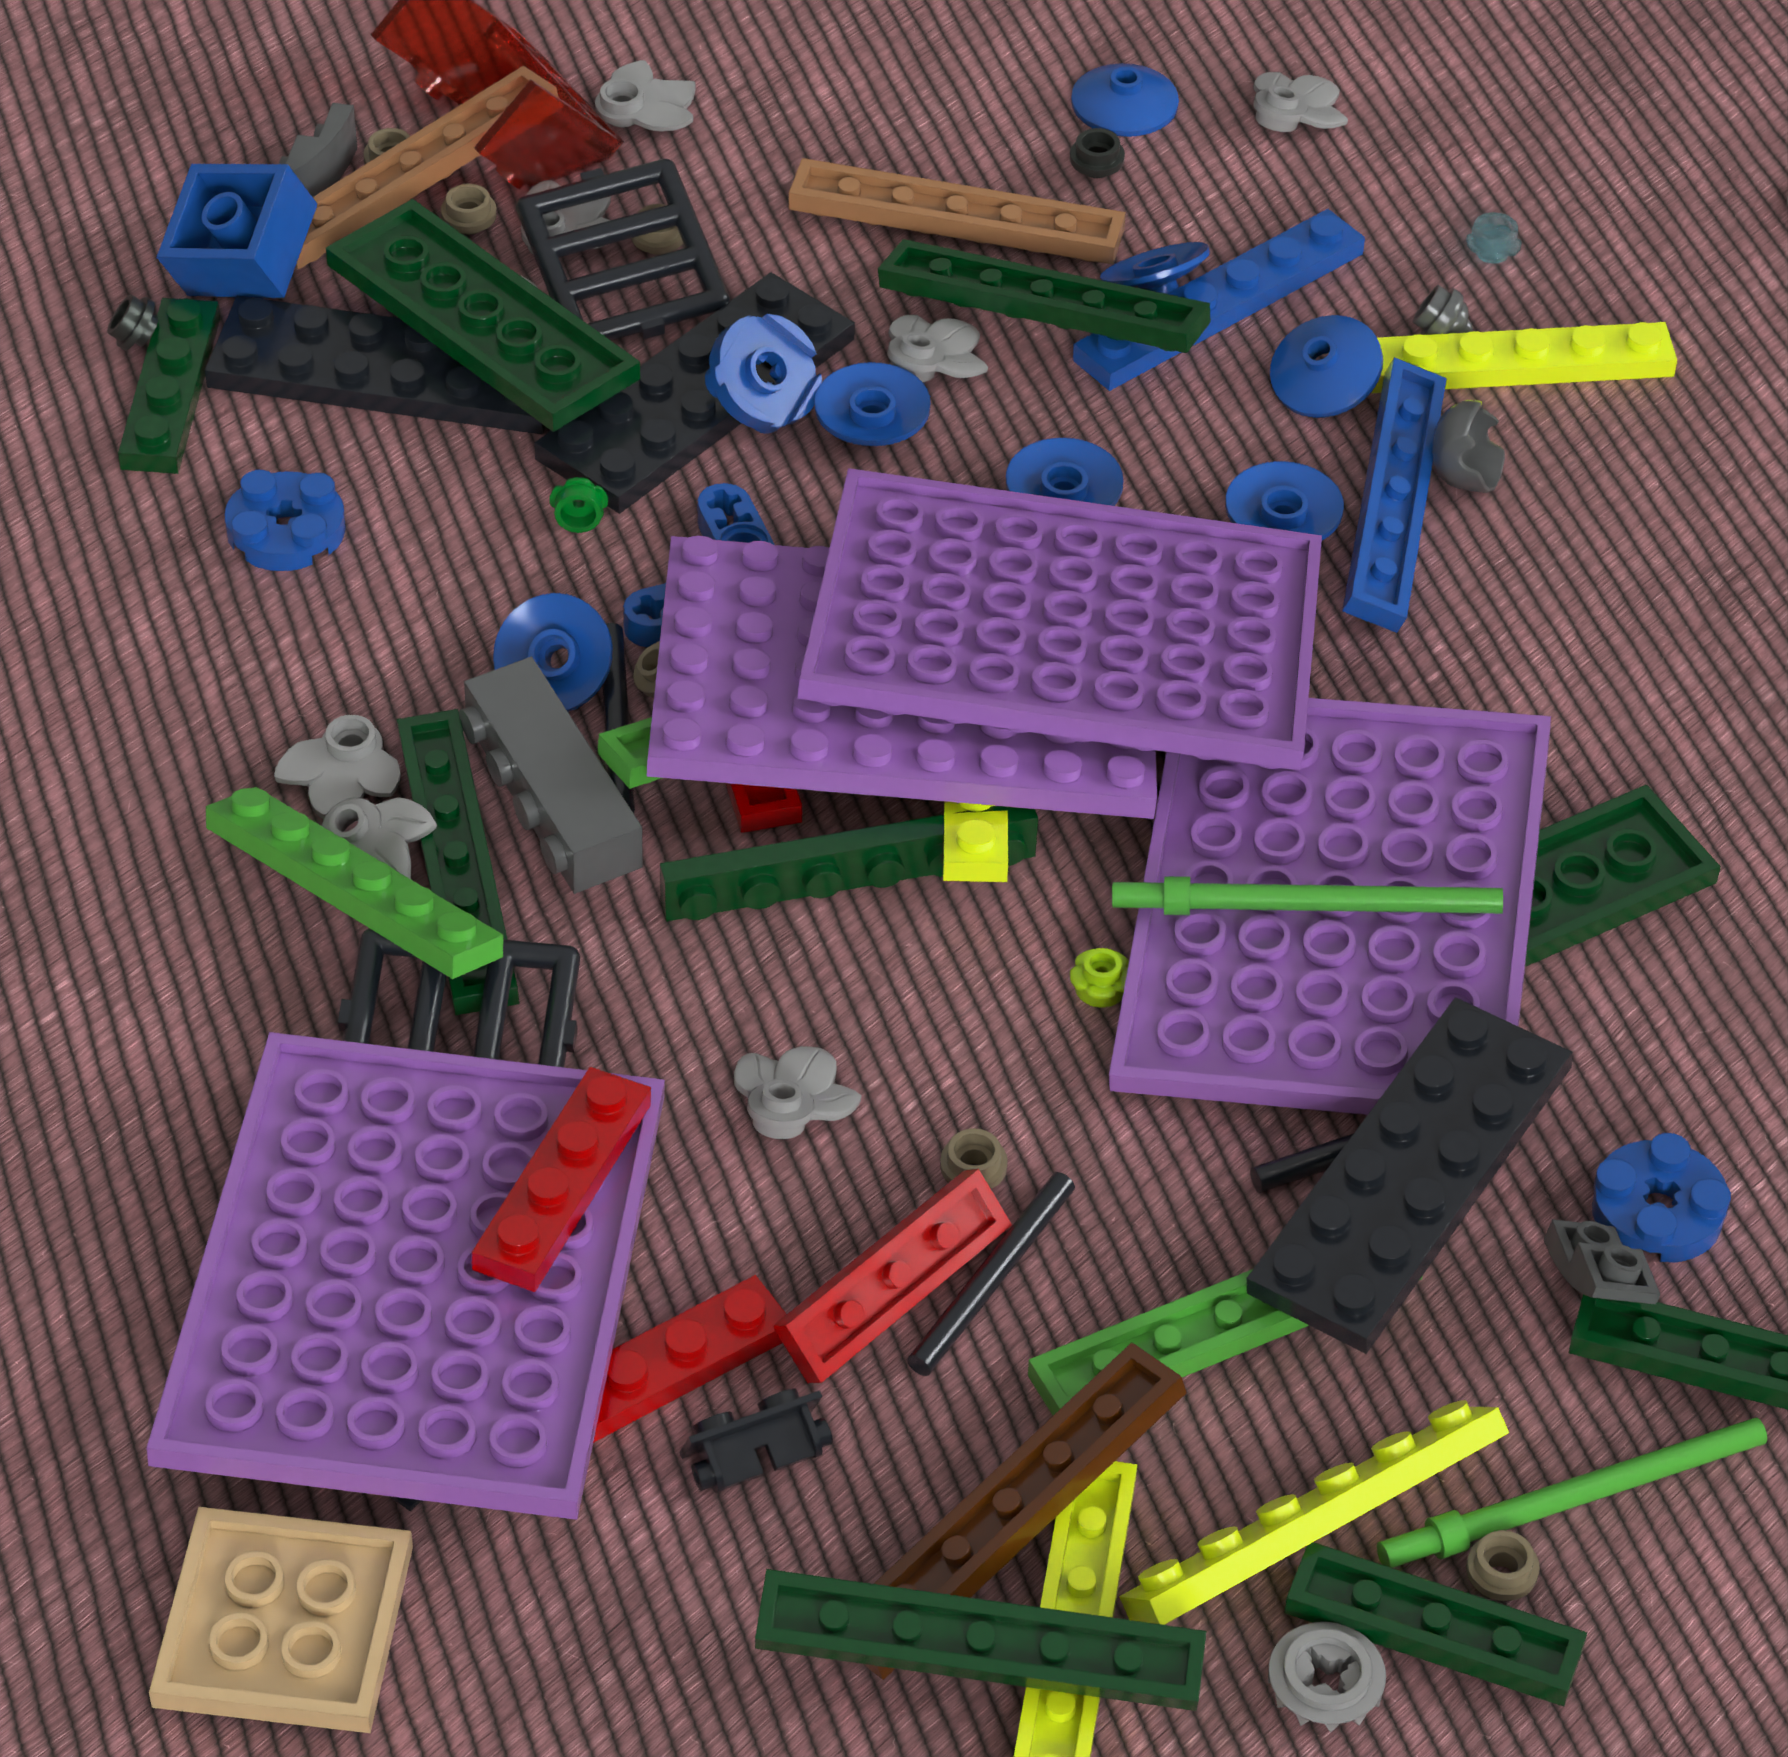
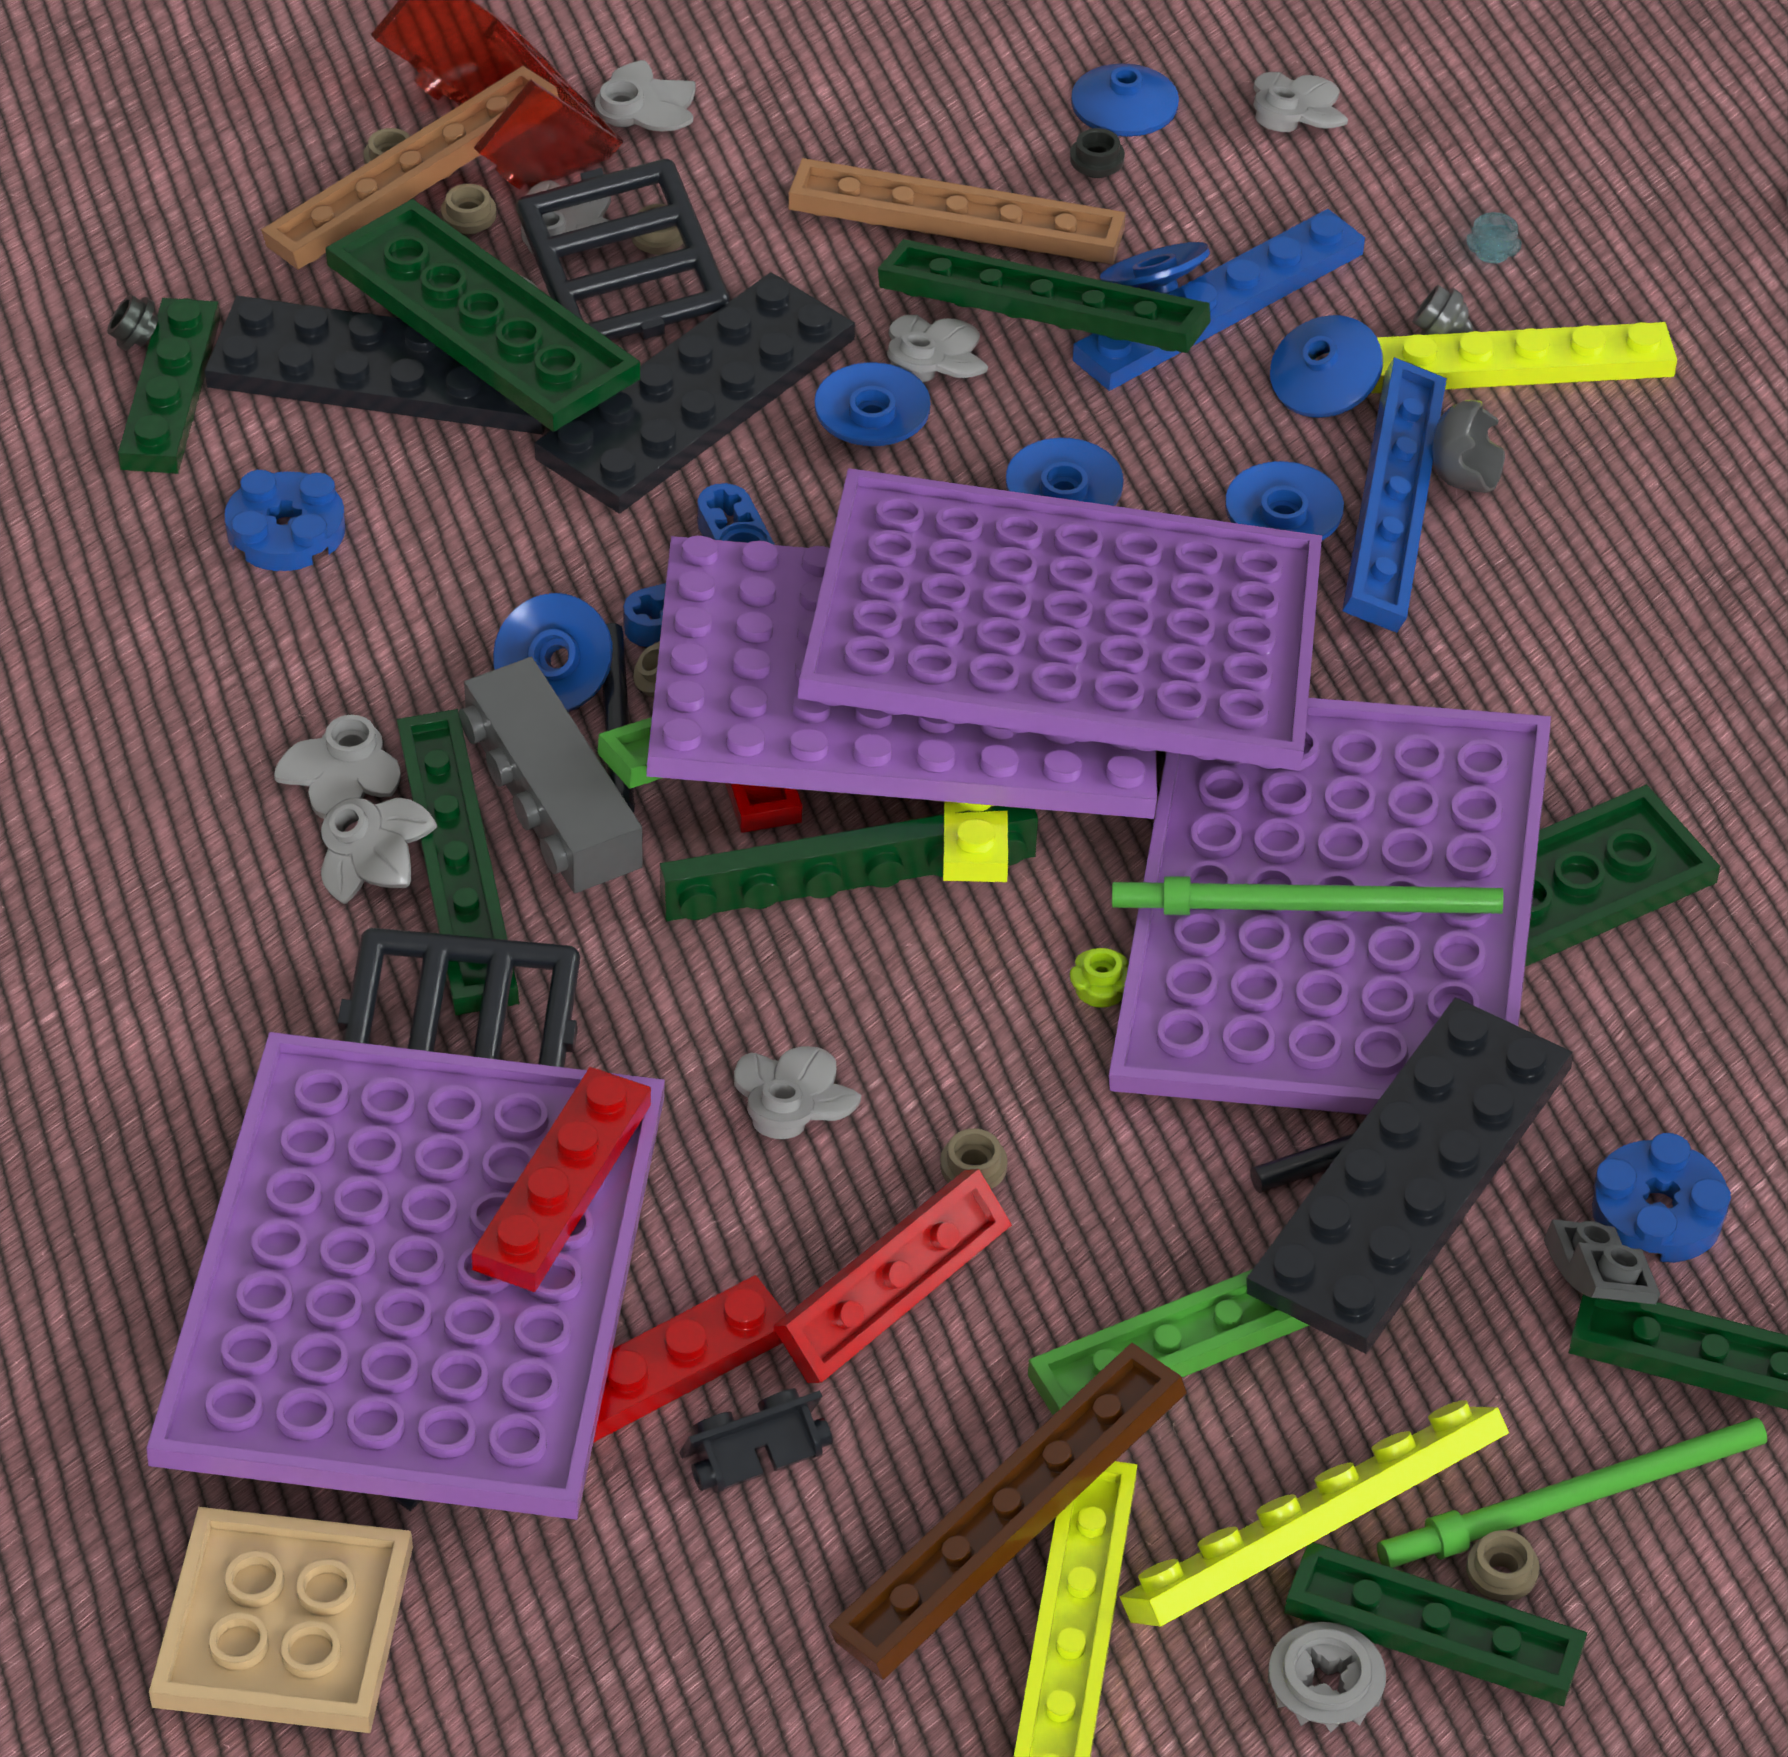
(237, 230): blue brick -> none
(326, 156): dark grey slope -> none
(355, 882): bright green plate -> none
(575, 515): green plate -> none
(741, 390): plate -> none
(981, 1639): dark green plate -> none
(990, 1274): black bar -> none

